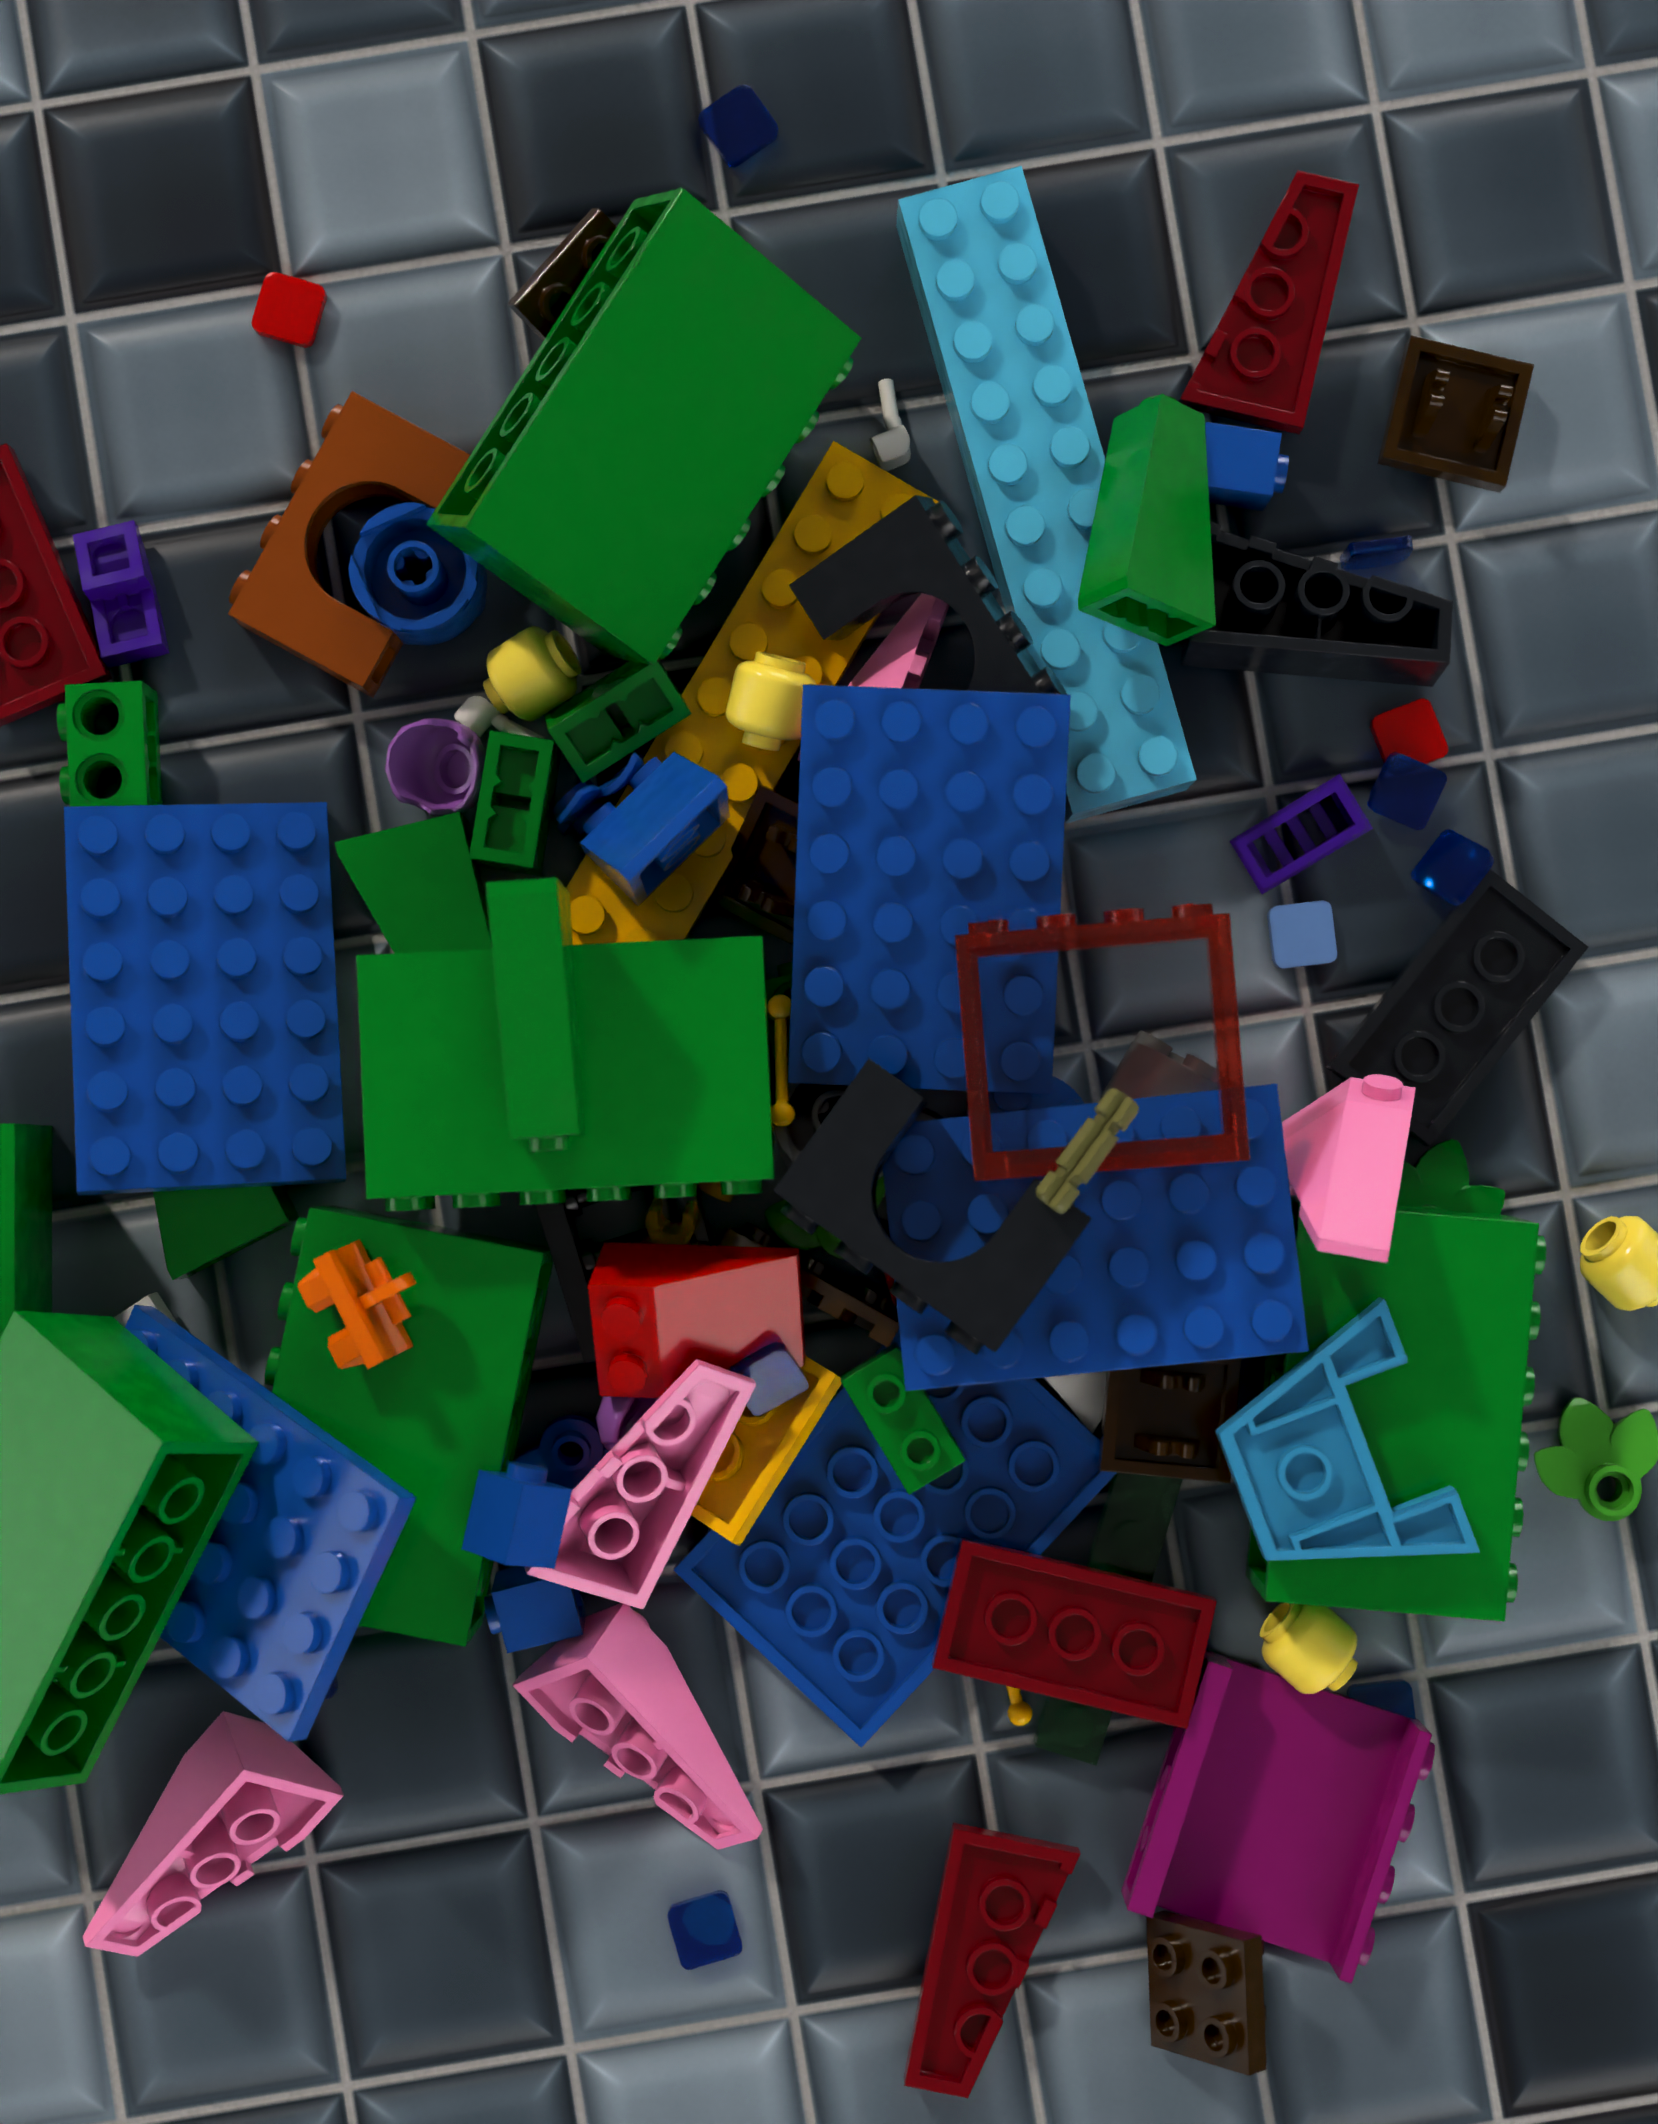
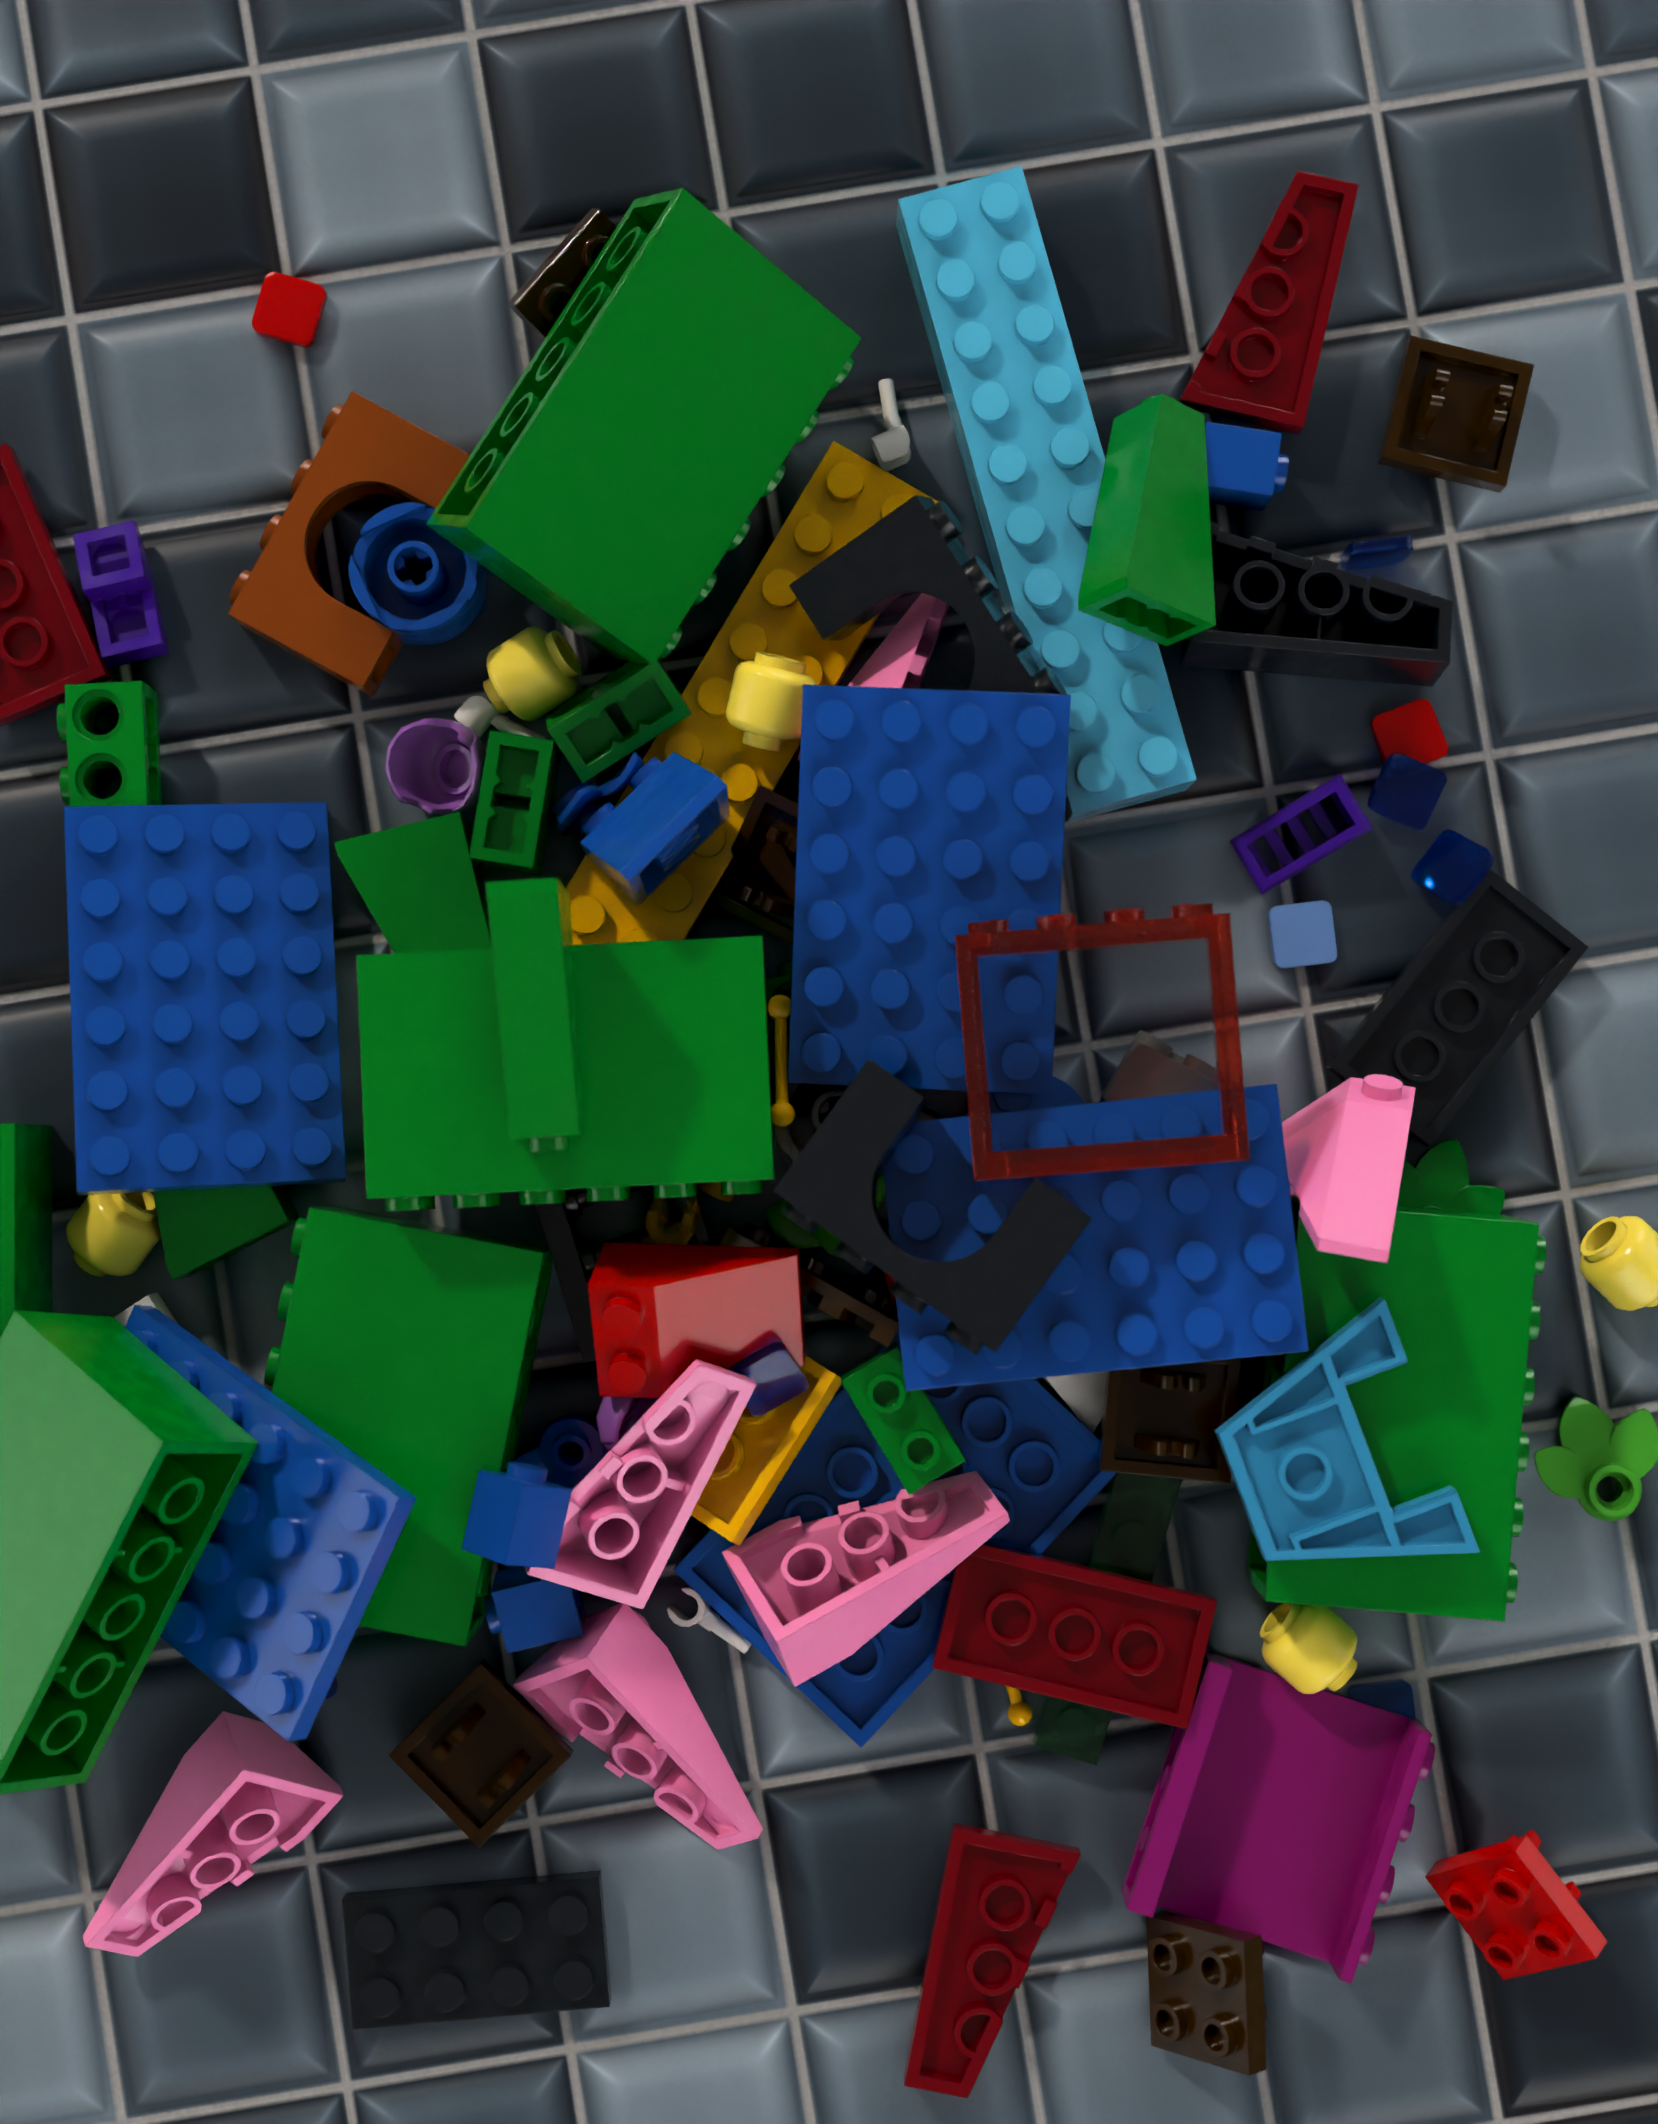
(113, 1232): none -> light yellow head
(366, 1302): orange hips -> none
(476, 1950): none -> black plate
(481, 1753): none -> dark brown plate
(705, 1929): clear blue piece -> none
(710, 1621): none -> white hand
(738, 125): clear blue piece -> none
(846, 1576): none -> bright pink wedge
(1087, 1150): olive axle -> none
(1516, 1907): none -> red plate

